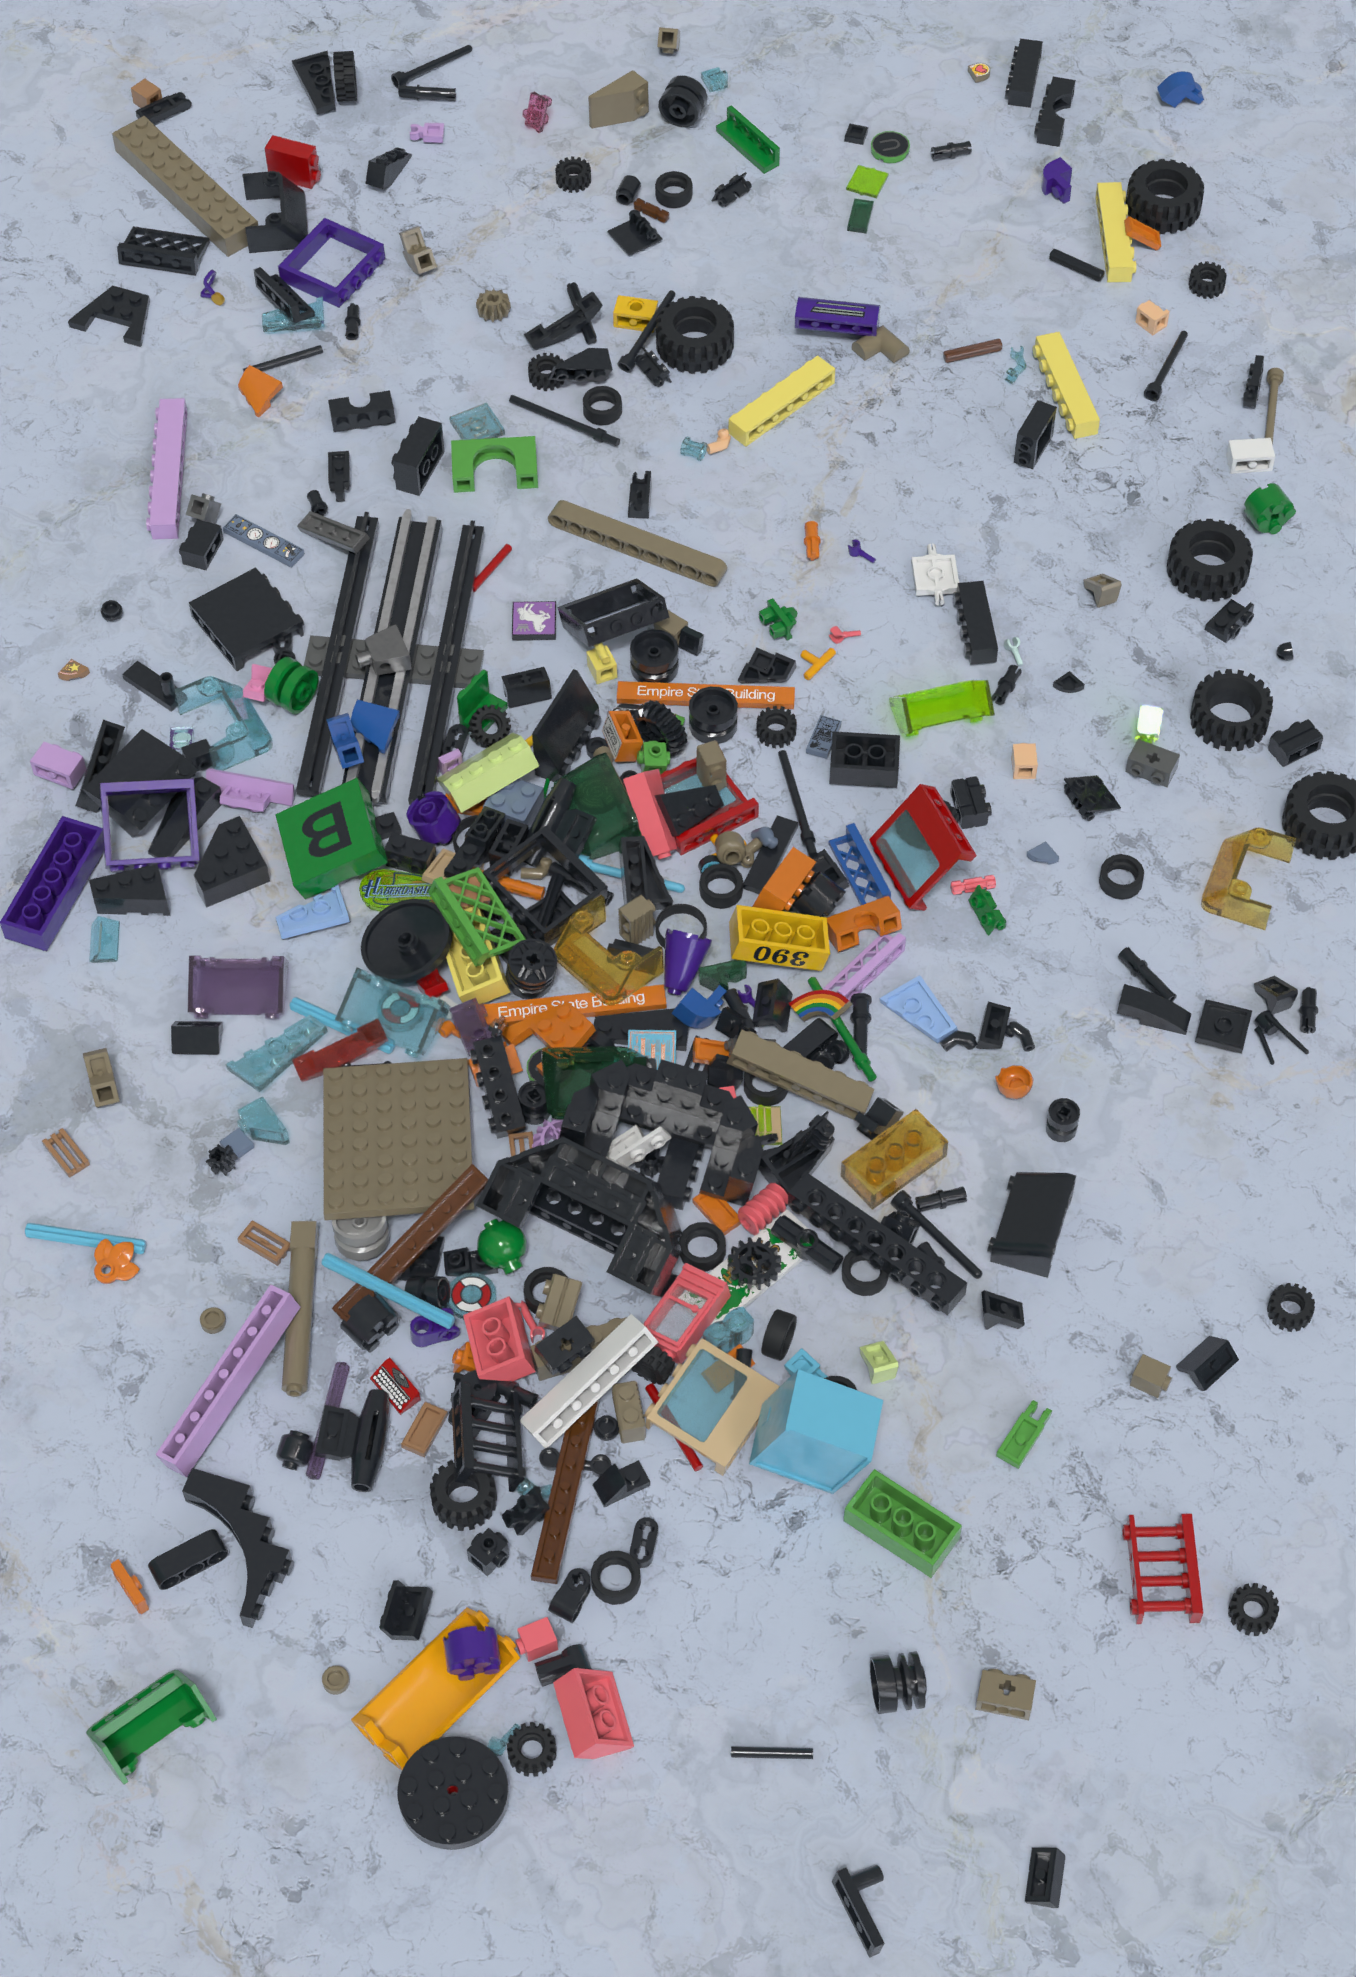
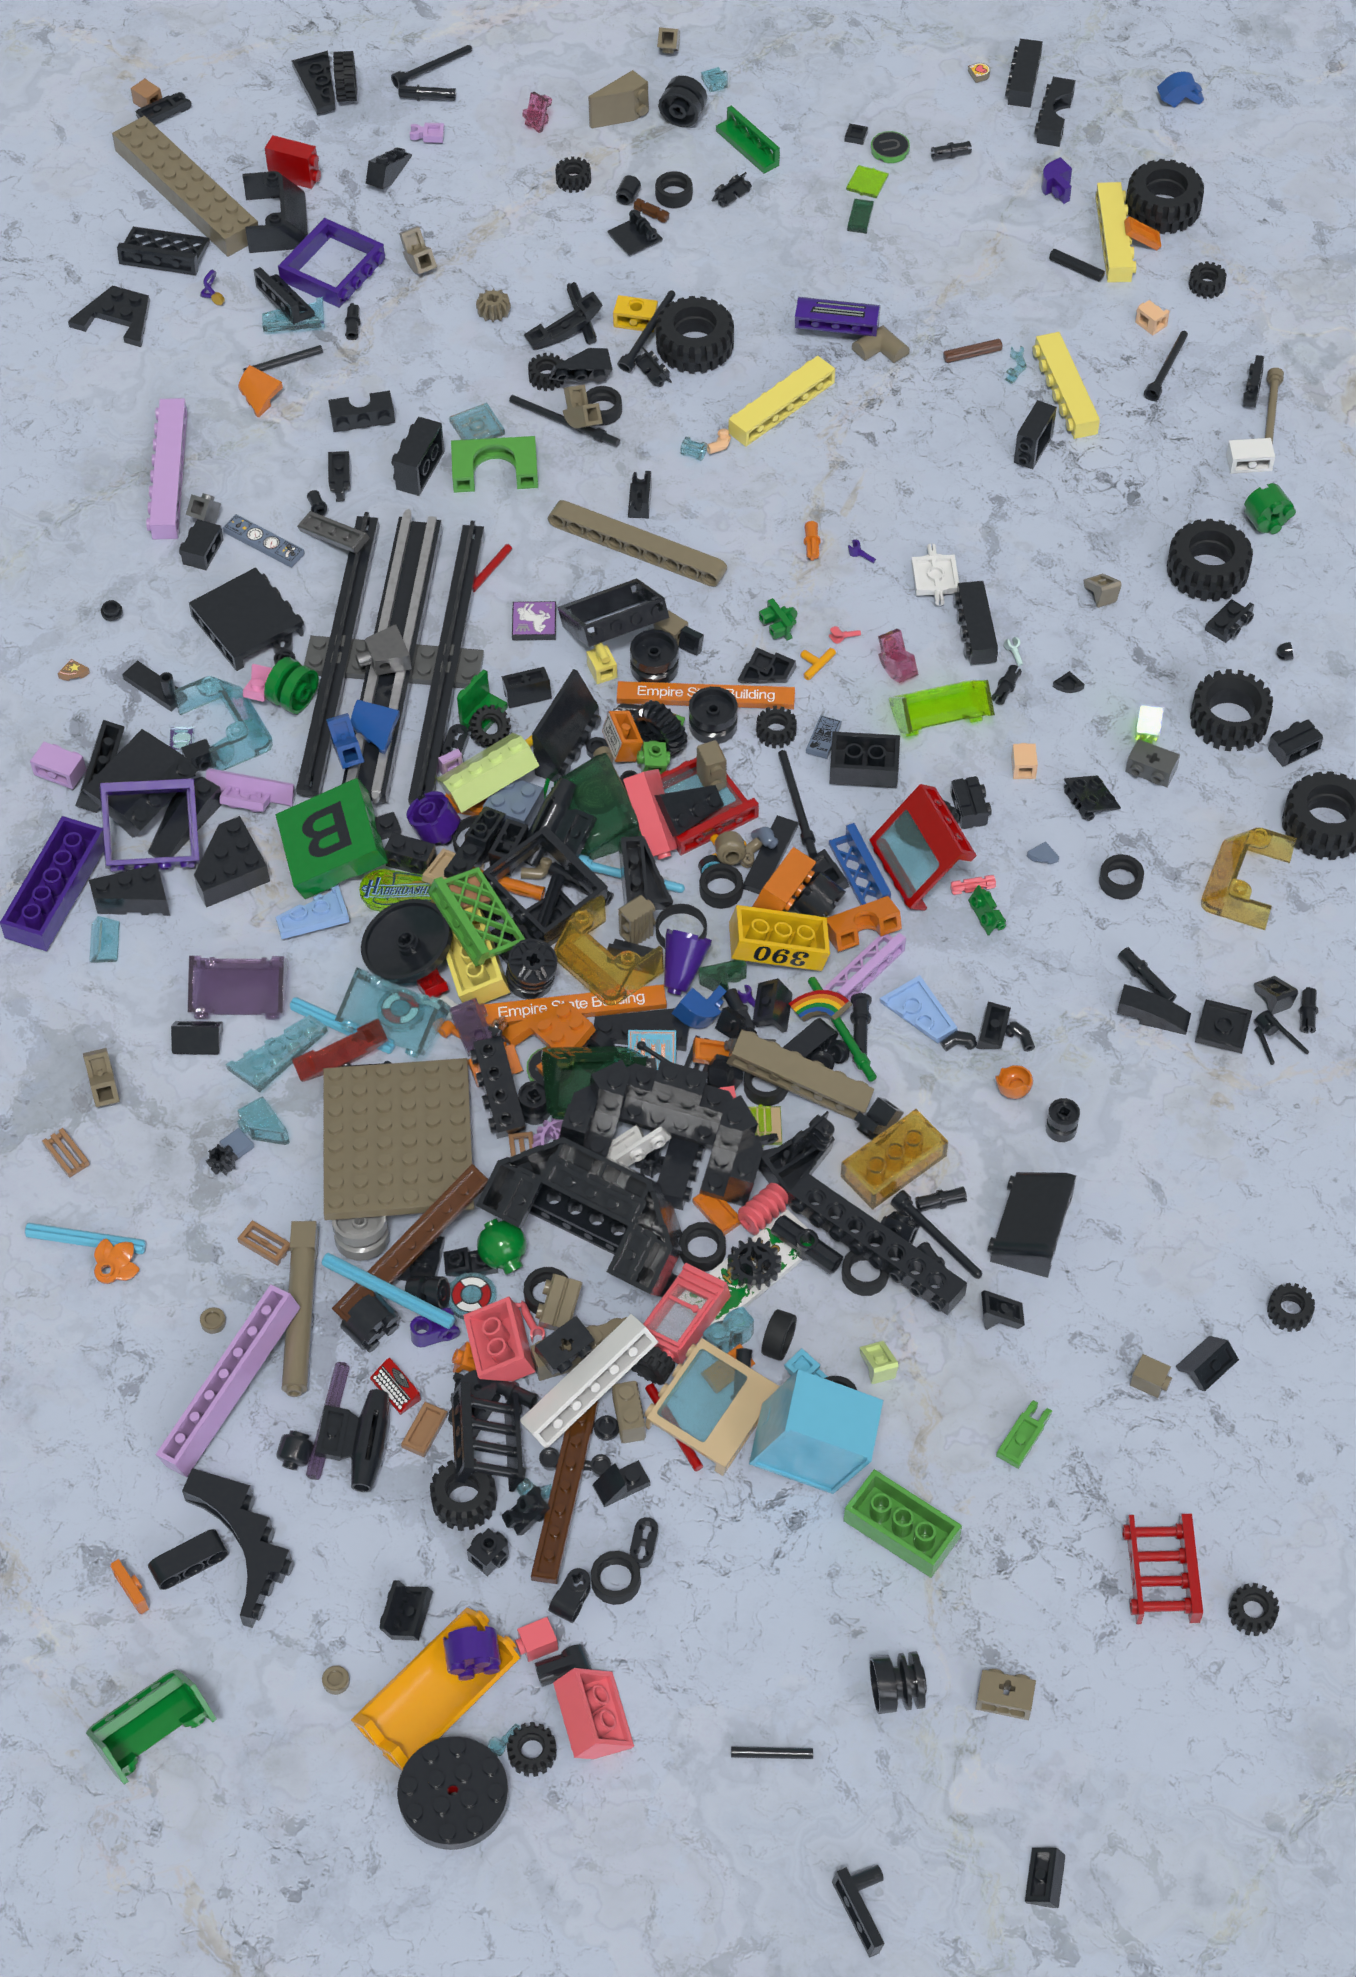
(578, 411): none -> dark tan brick
(641, 1045): none -> black hinge
(894, 658): none -> clear pink brick

